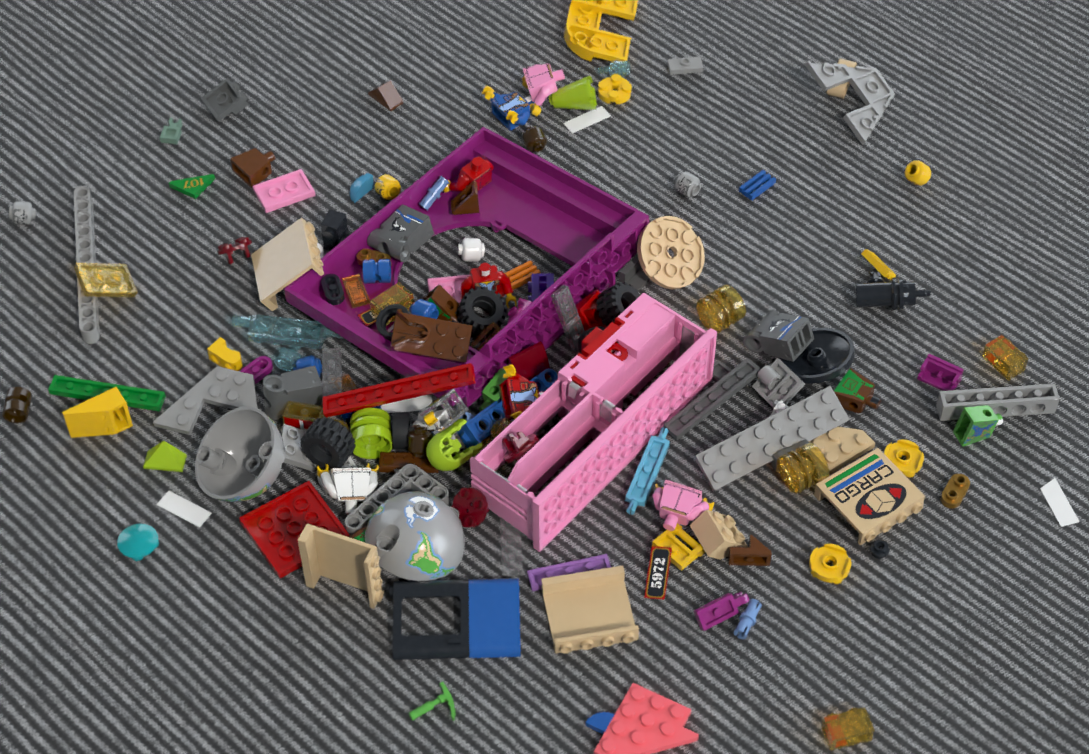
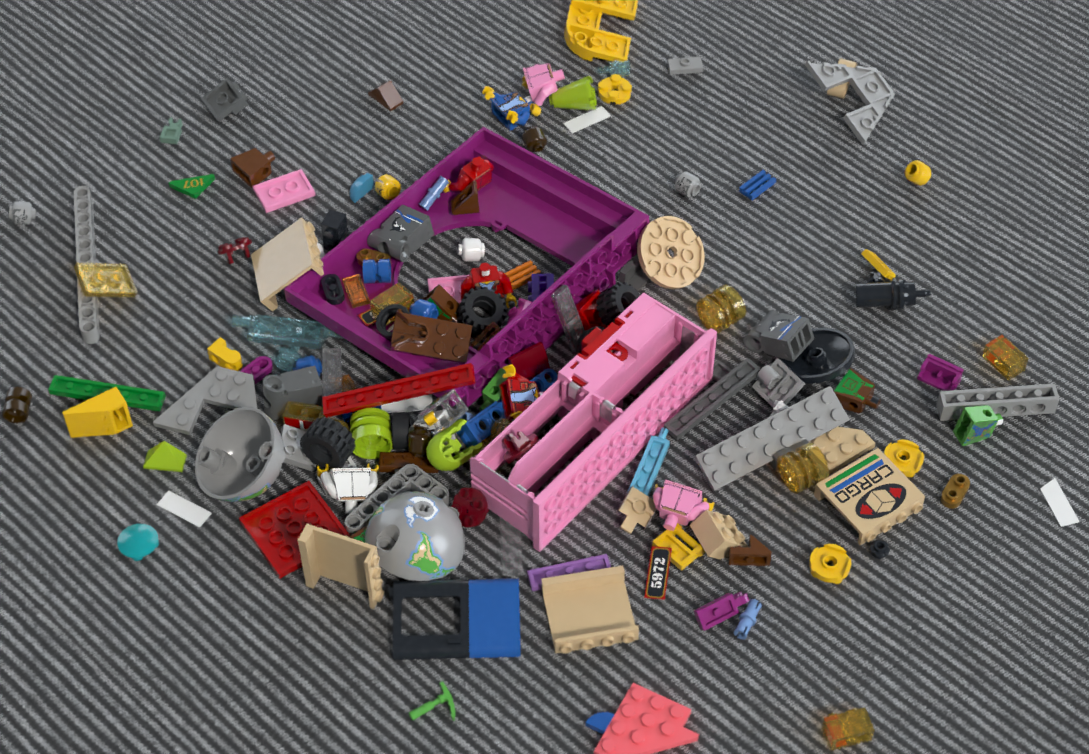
(638, 509): none -> tan piece

